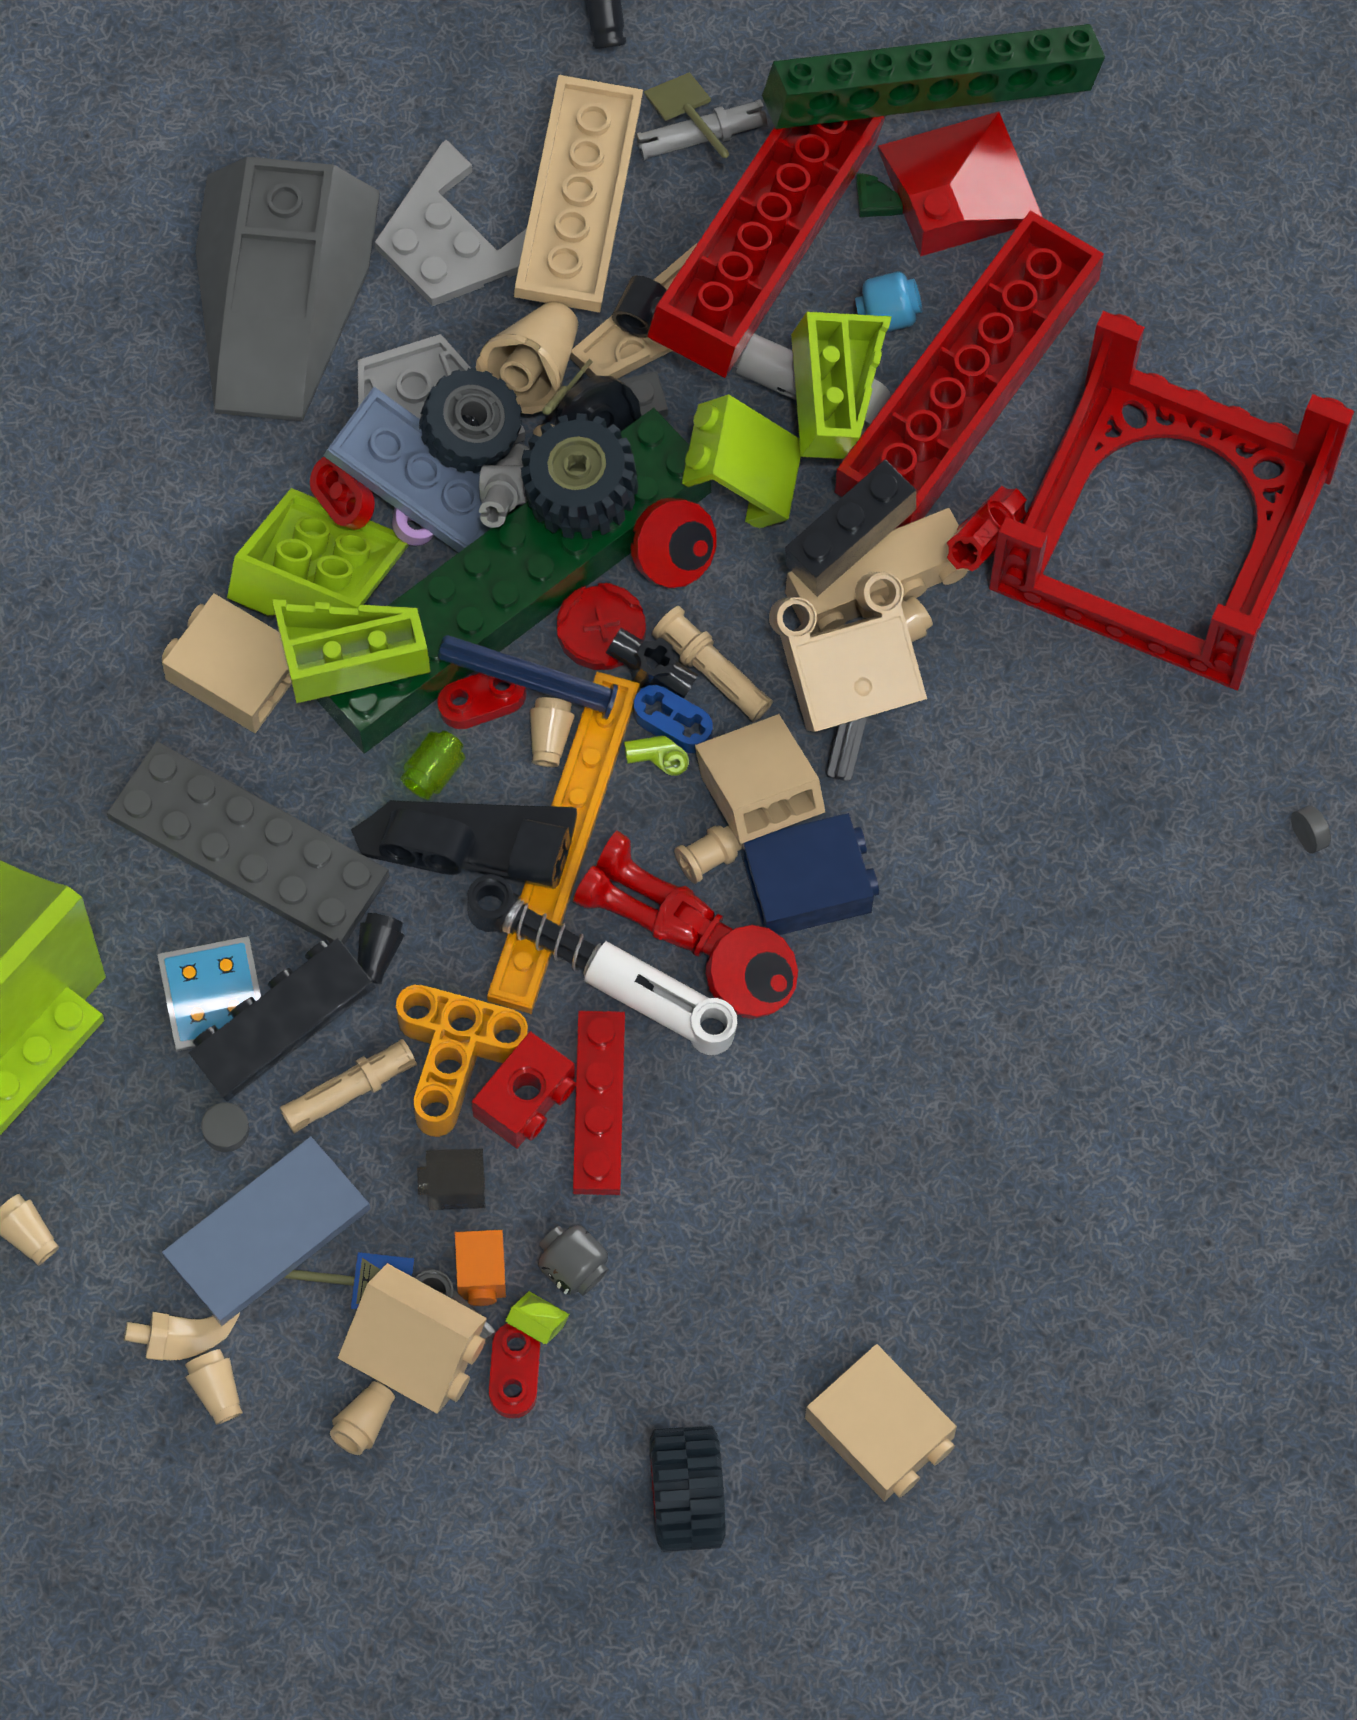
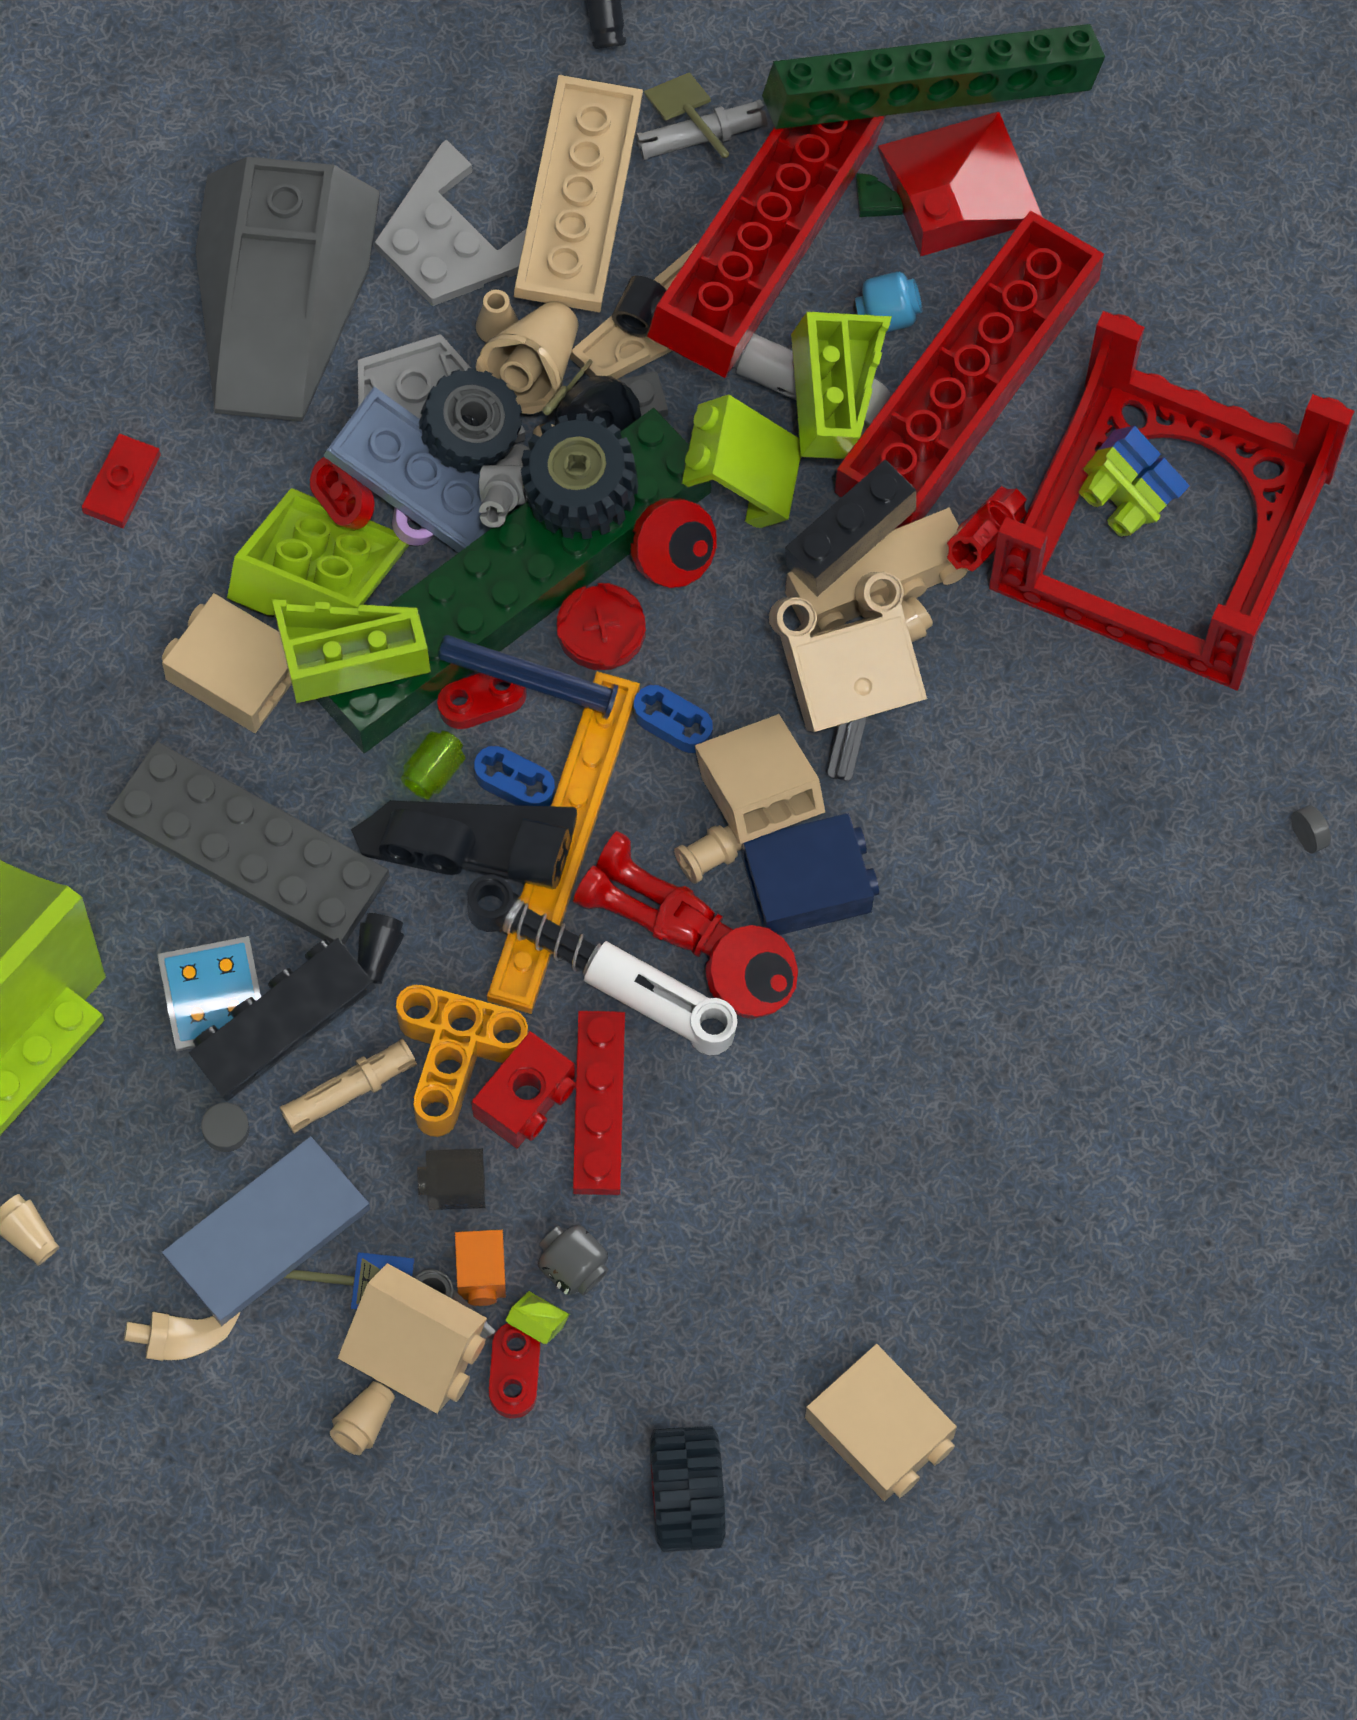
(121, 480): none -> red plate
(215, 1385): tan cone -> none
(495, 315): none -> tan cone
(520, 770): none -> blue beam
(549, 730): tan cone -> none
(635, 654): black axle -> none
(660, 751): lime arm -> none
(698, 651): tan pin -> none
(1132, 478): none -> lime hips

